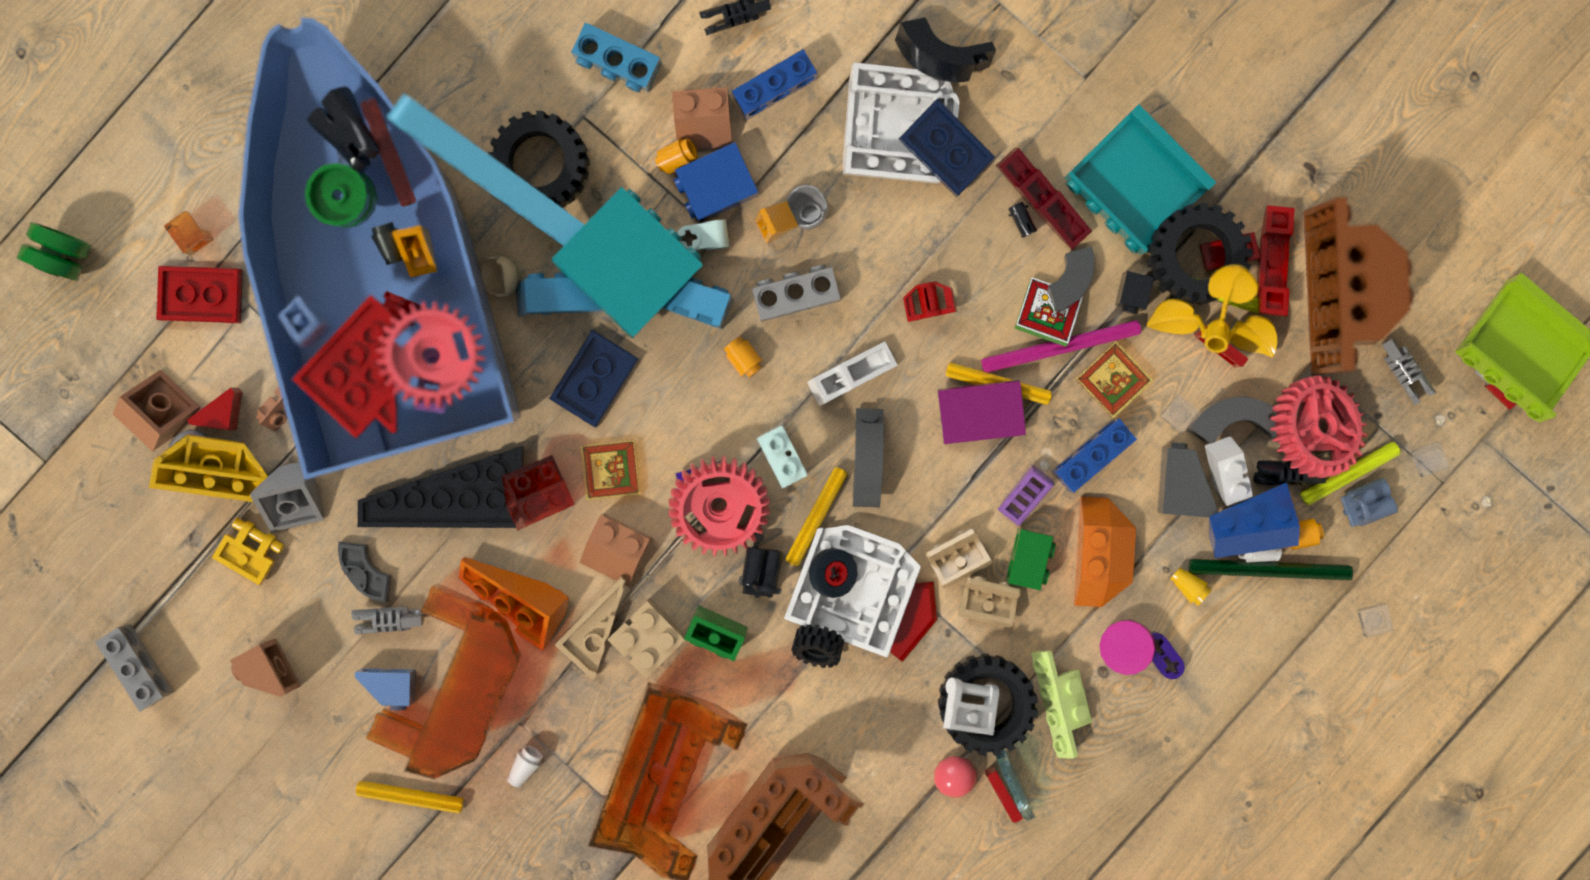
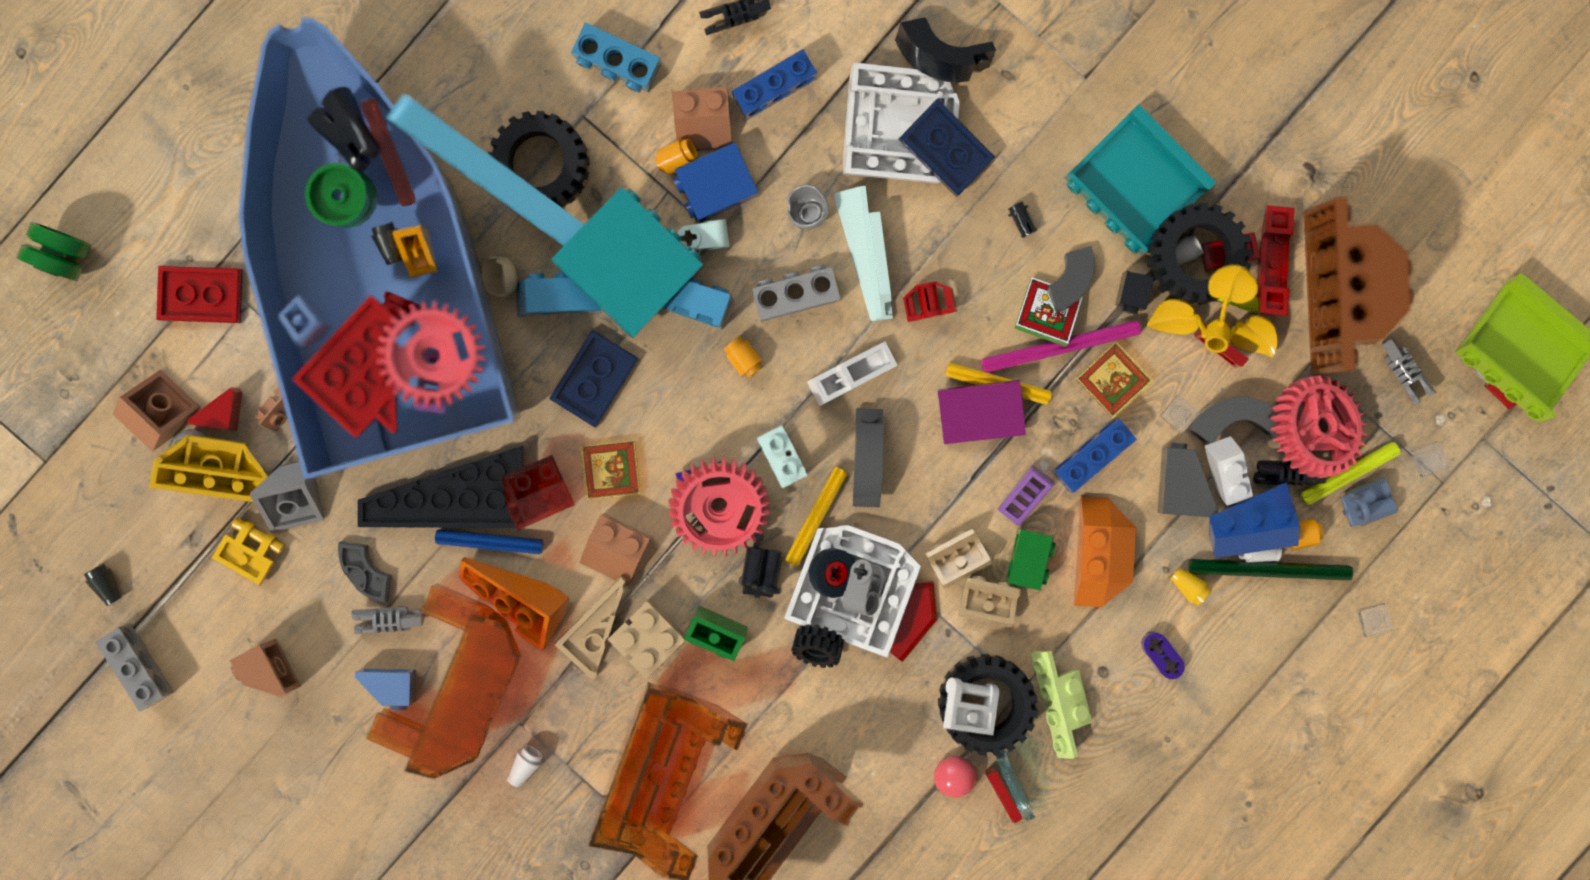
(103, 584): none -> pearl dark grey cone
(187, 233): clear orange panel -> none
(409, 796): yellow axle -> none
(489, 541): none -> blue axle
(775, 221): light orange slope -> none
(863, 589): none -> light grey piece
(867, 250): none -> light aqua wedge
(1044, 198): dark red slope -> none
(1127, 647): dark pink tile -> none
(1188, 249): none -> white cone

